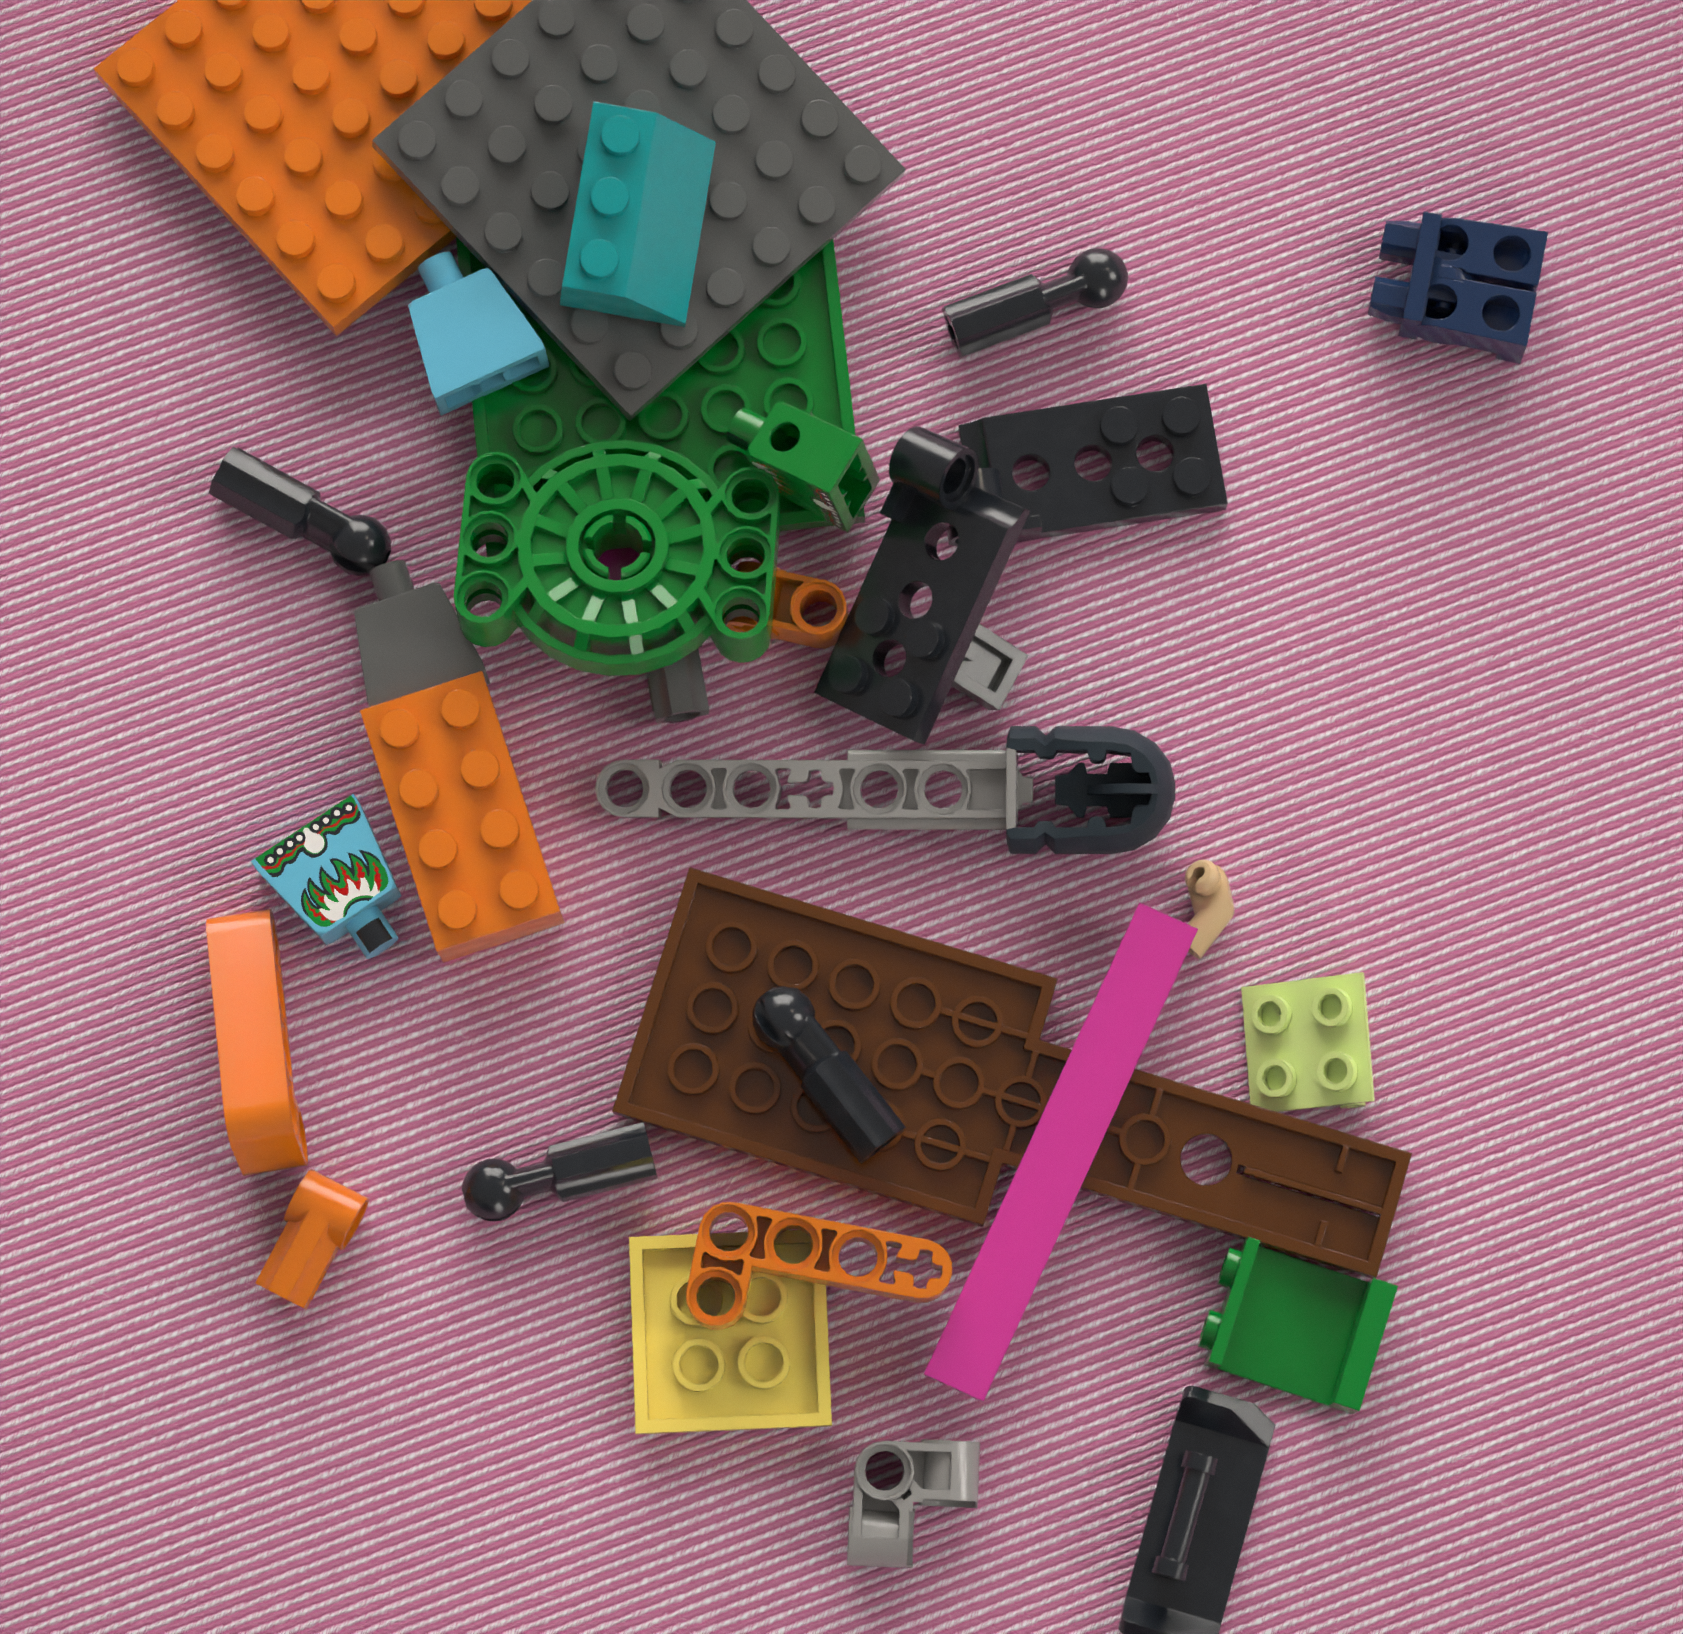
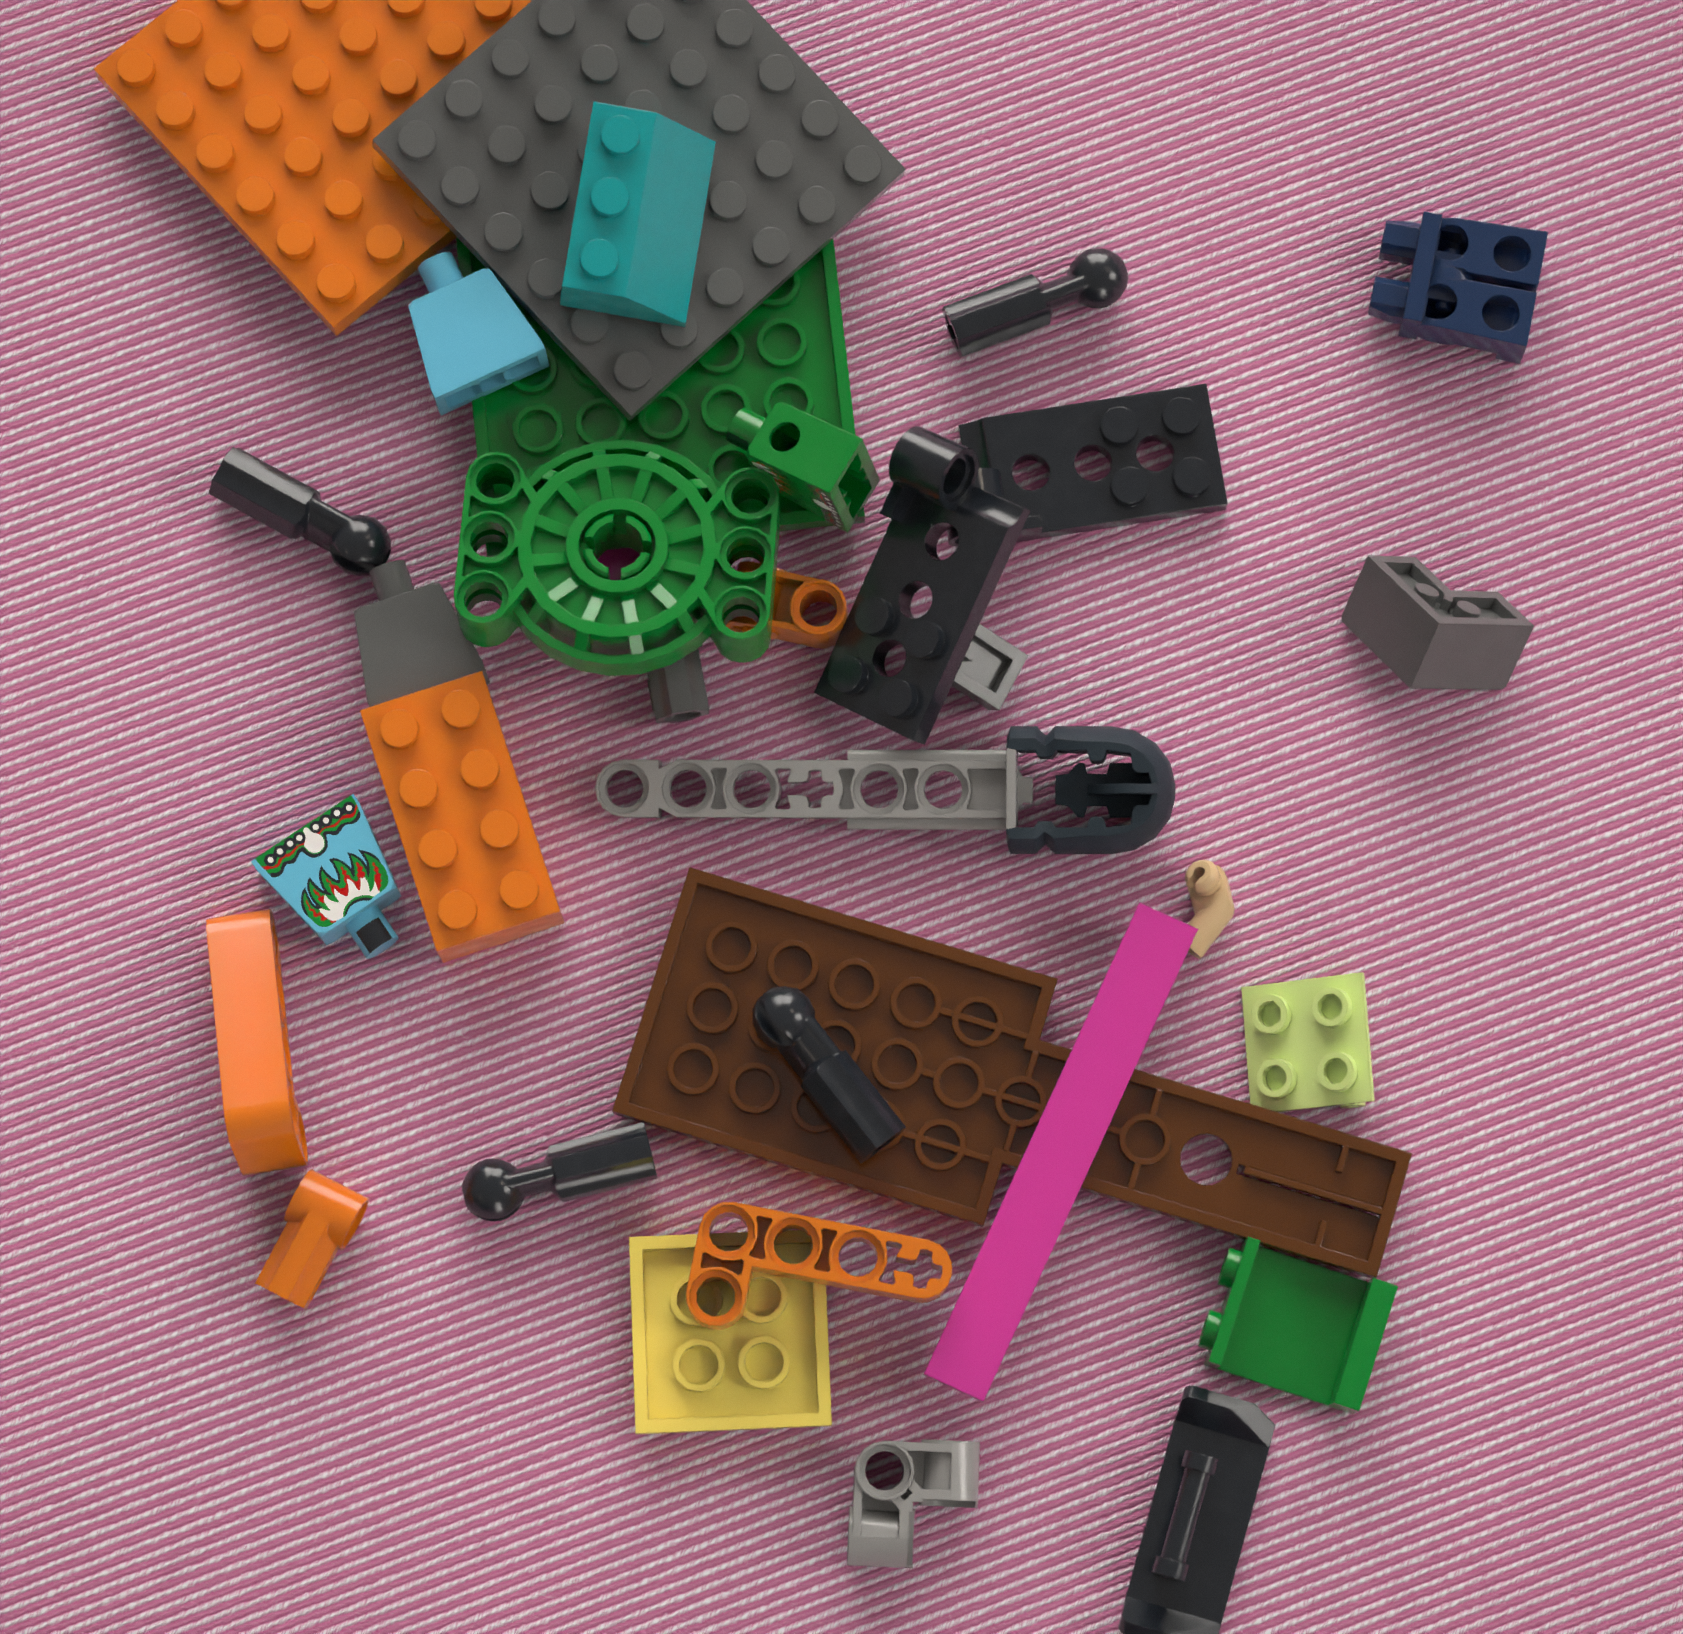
(1432, 632): none -> dark grey panel

